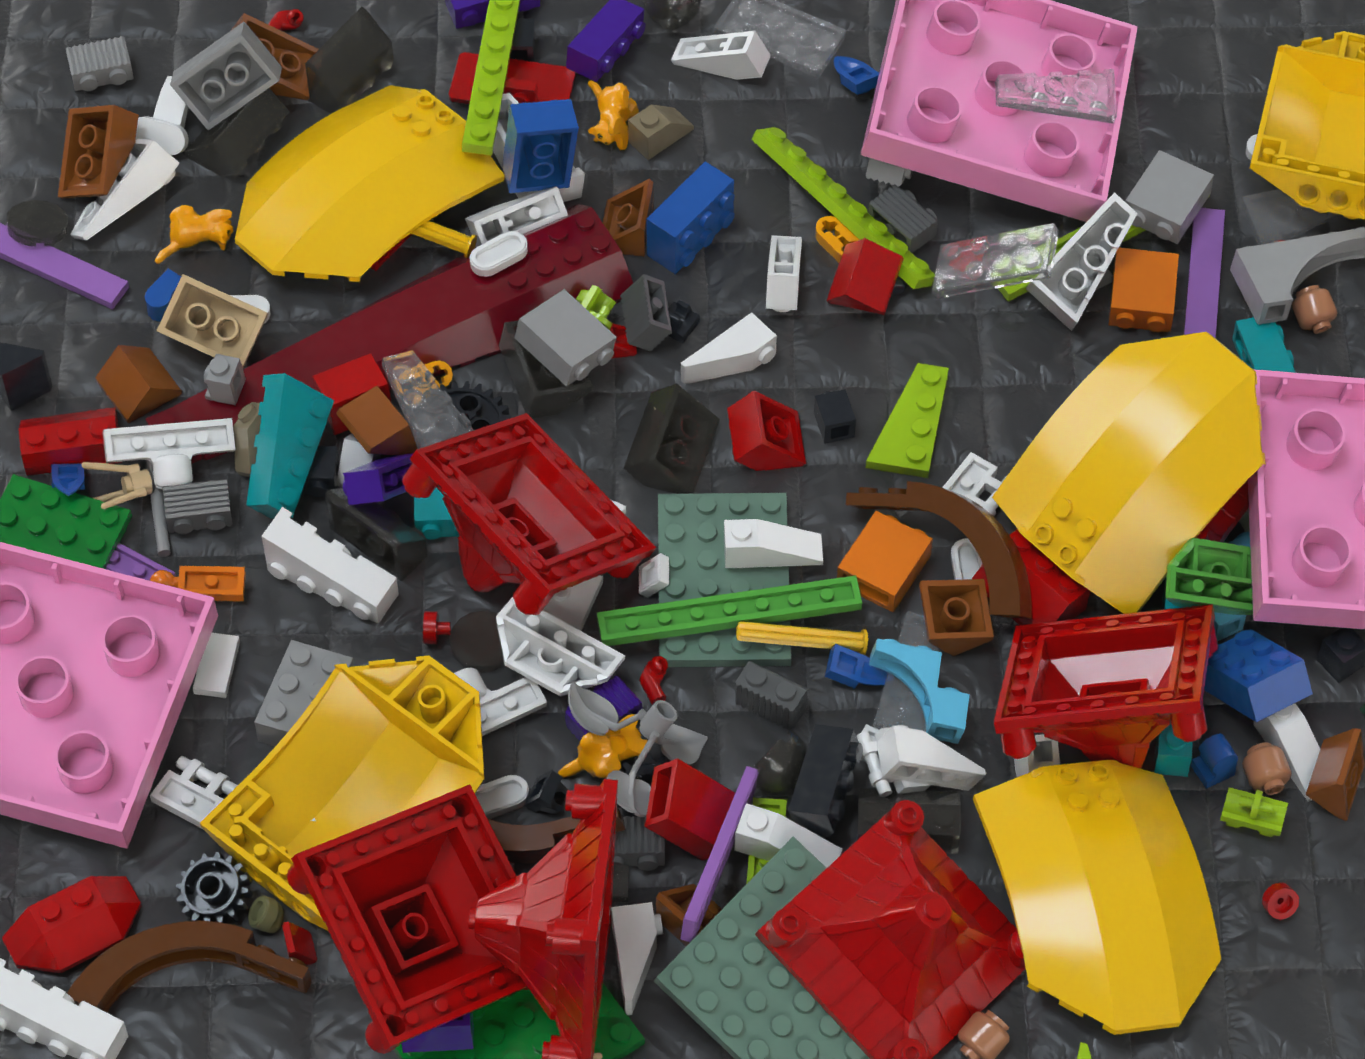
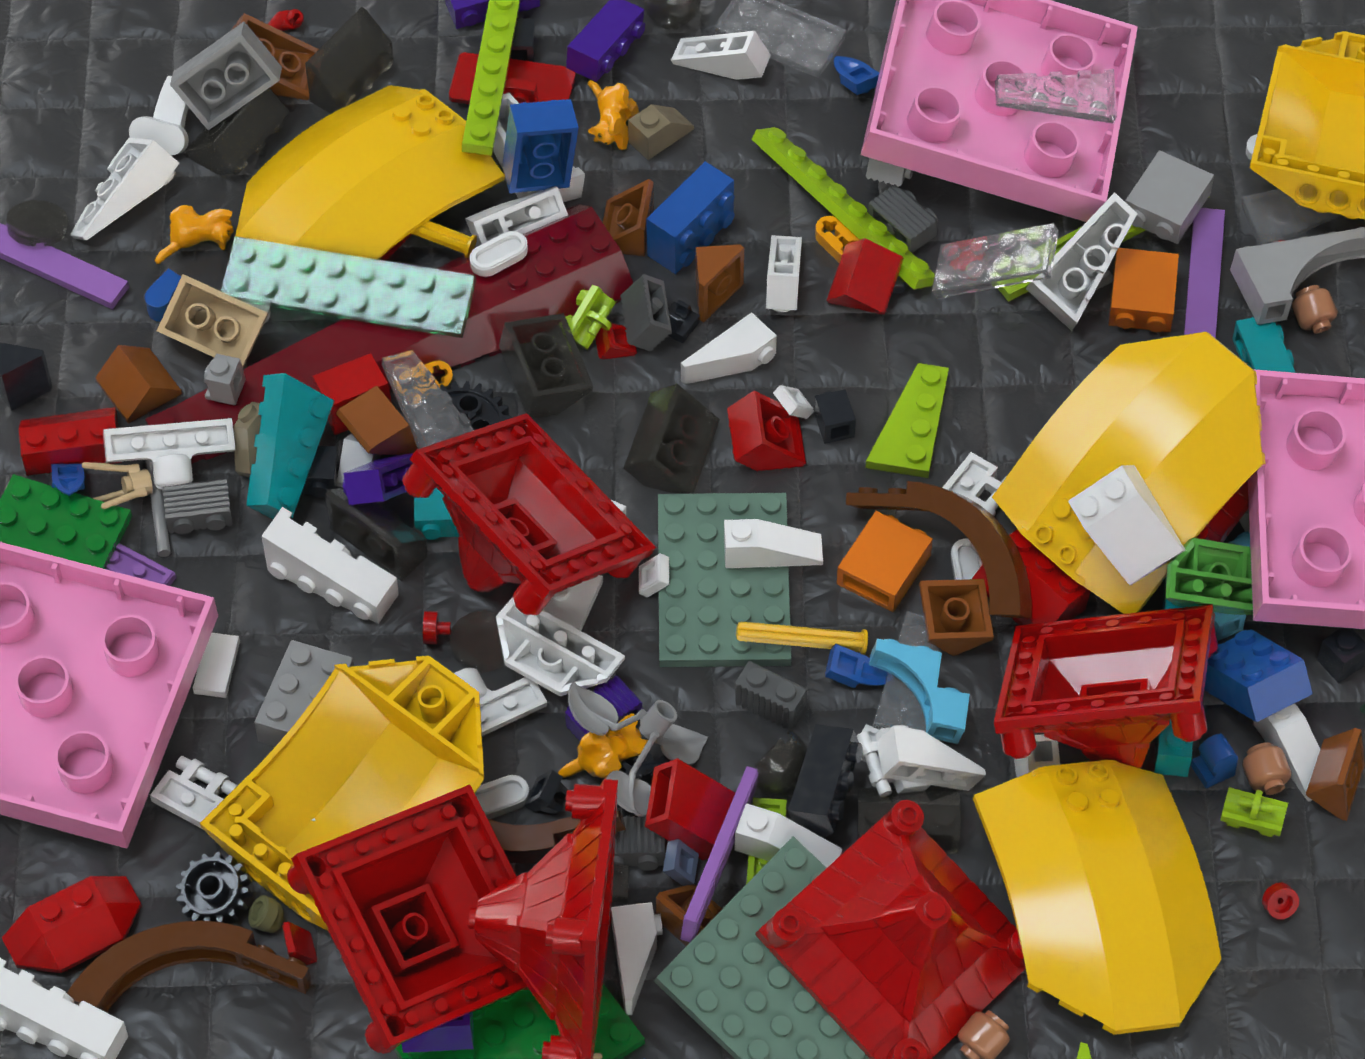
(95, 149): dark orange slope -> none
(99, 64): light grey brick -> none
(220, 582): orange plate -> none
(349, 286): none -> clear green plate
(565, 338): light grey brick -> none
(652, 677): red arm -> none
(680, 862): none -> sand blue plate
(717, 276): none -> dark orange slope
(727, 610): bright green plate -> none
(793, 401): none -> white tile
(1127, 523): none -> white slope

